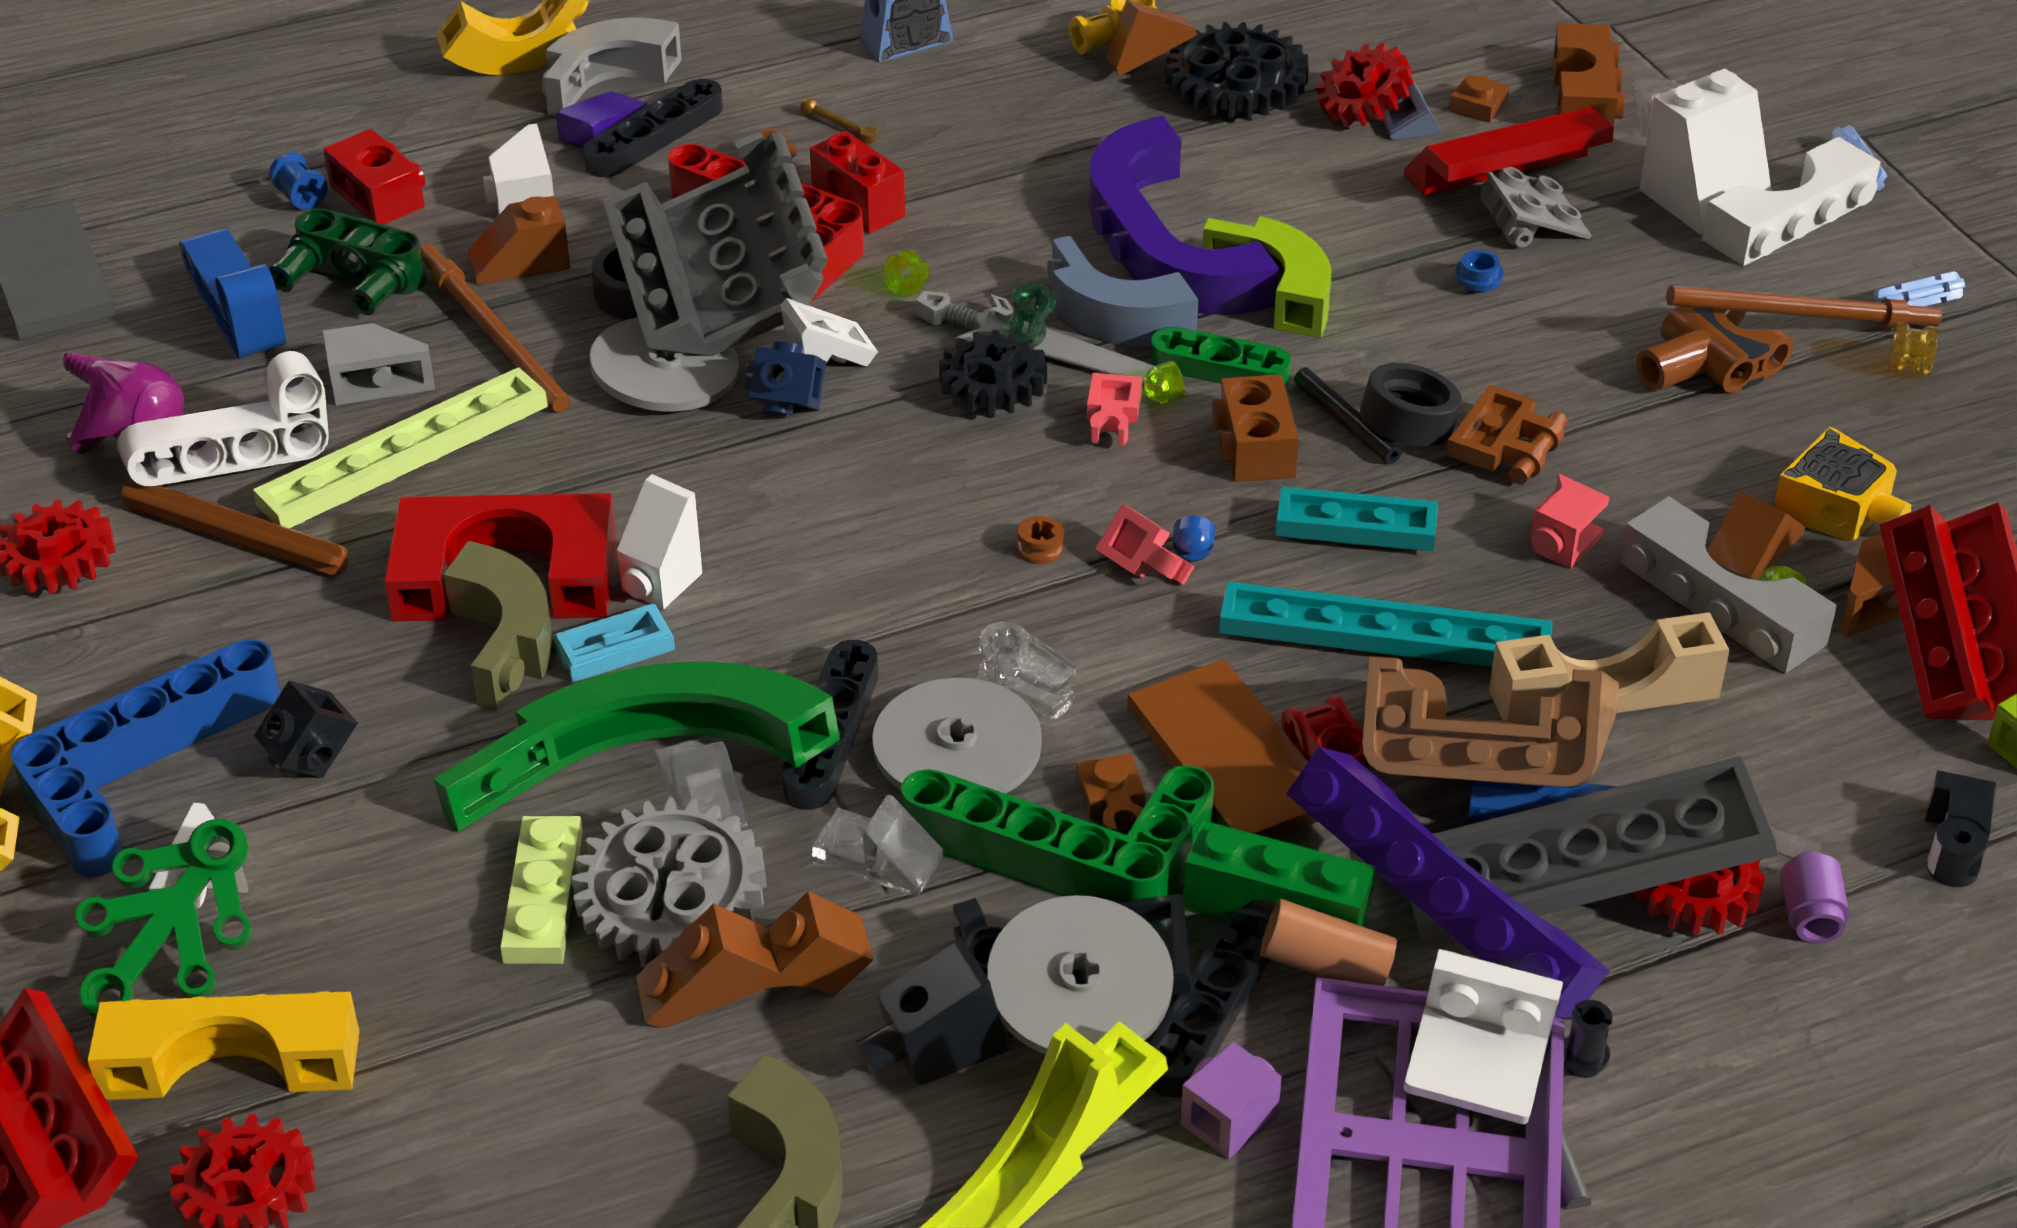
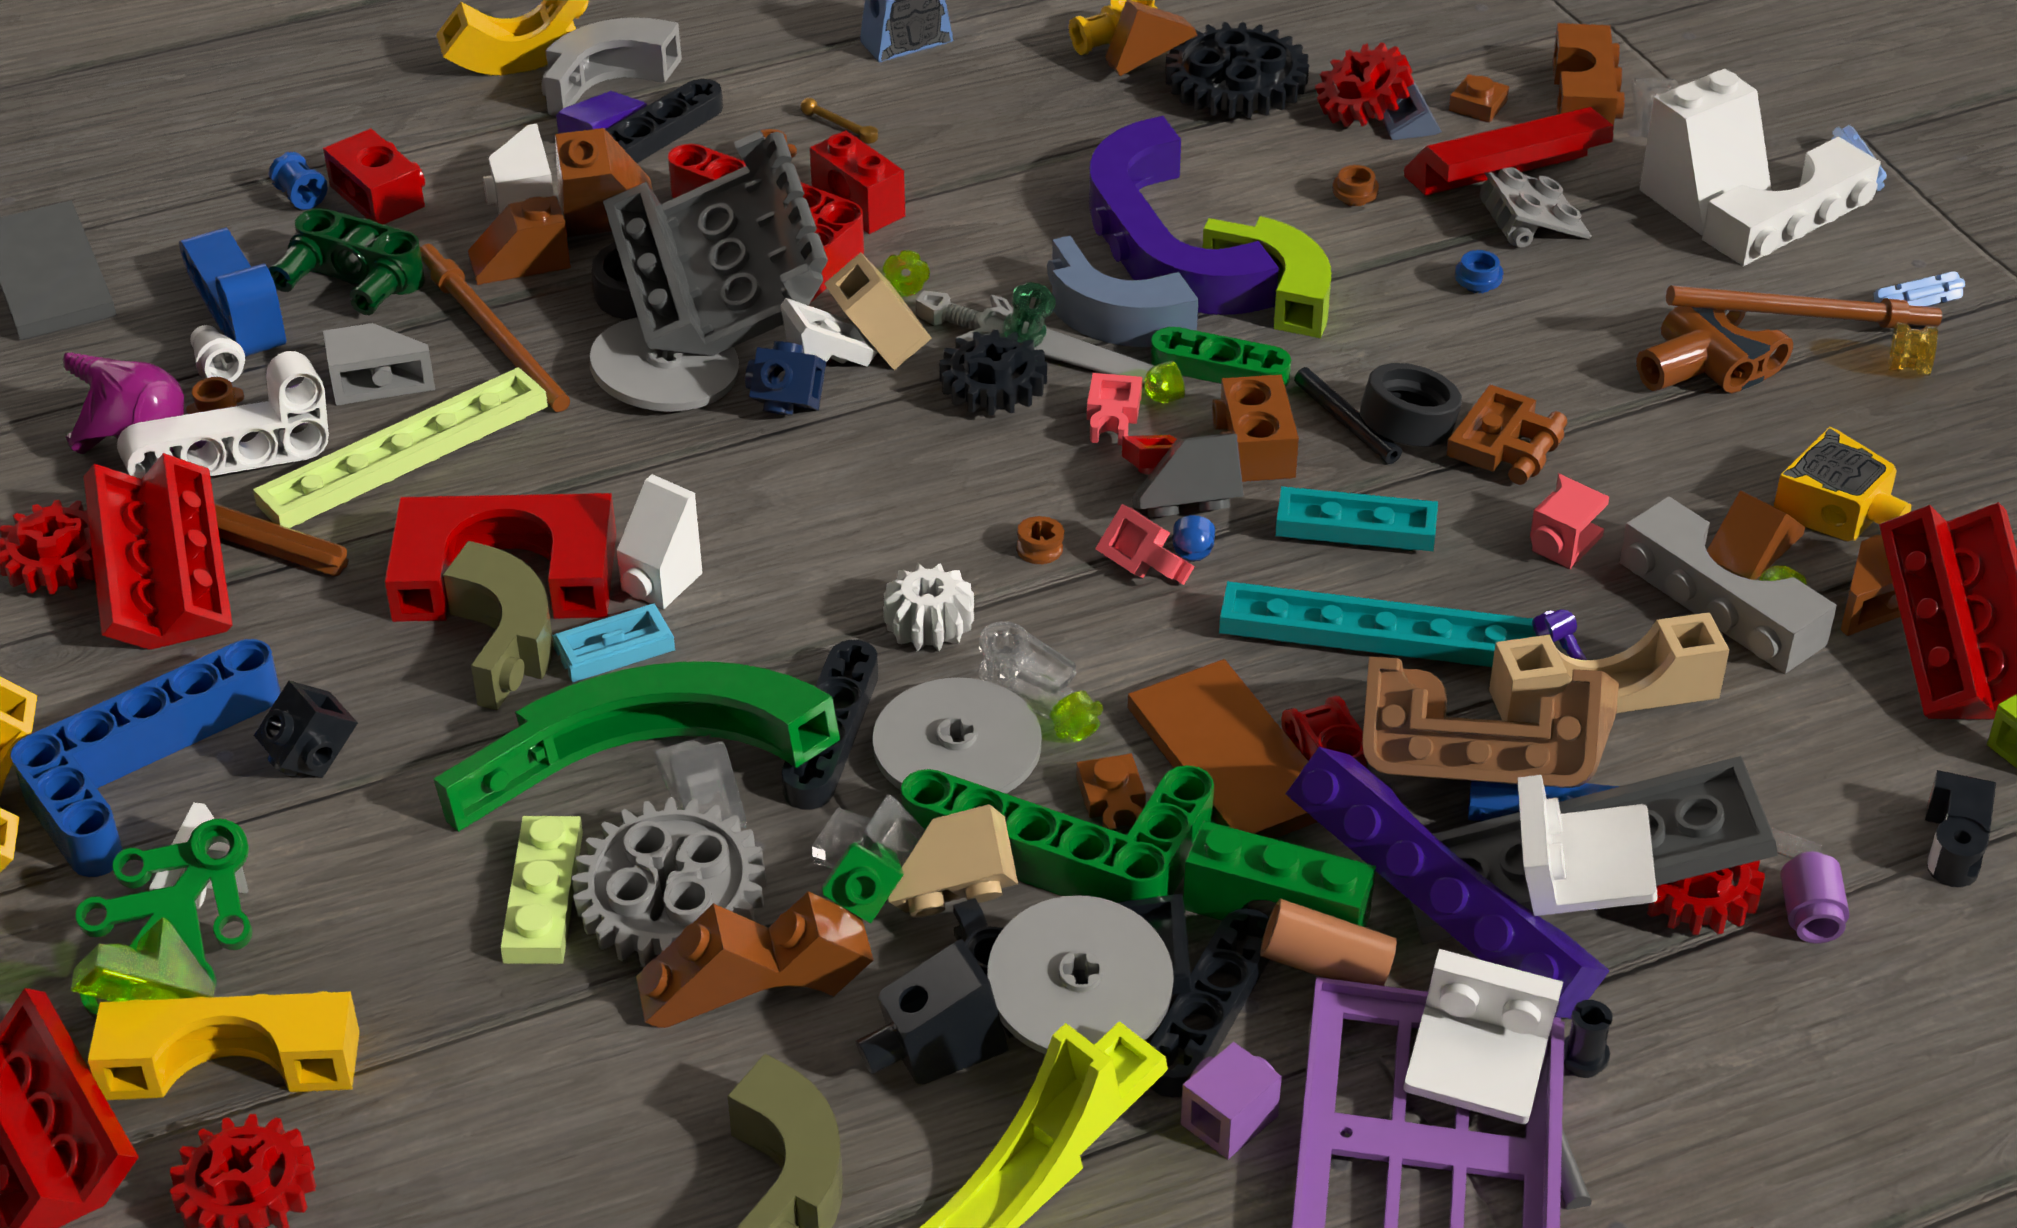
(157, 554): none -> red slope
(157, 970): none -> clear neon green slope
(214, 394): none -> dark orange plate
(216, 354): none -> white cone
(589, 172): none -> dark orange slope
(863, 879): none -> green bracket
(877, 310): none -> tan slope
(928, 607): none -> white gear
(955, 860): none -> tan slope
(1076, 716): none -> clear neon green plate
(1146, 450): none -> red plate
(1190, 472): none -> dark grey slope
(1355, 185): none -> dark orange plate
(1560, 626): none -> dark purple hand
(1584, 856): none -> white bracket

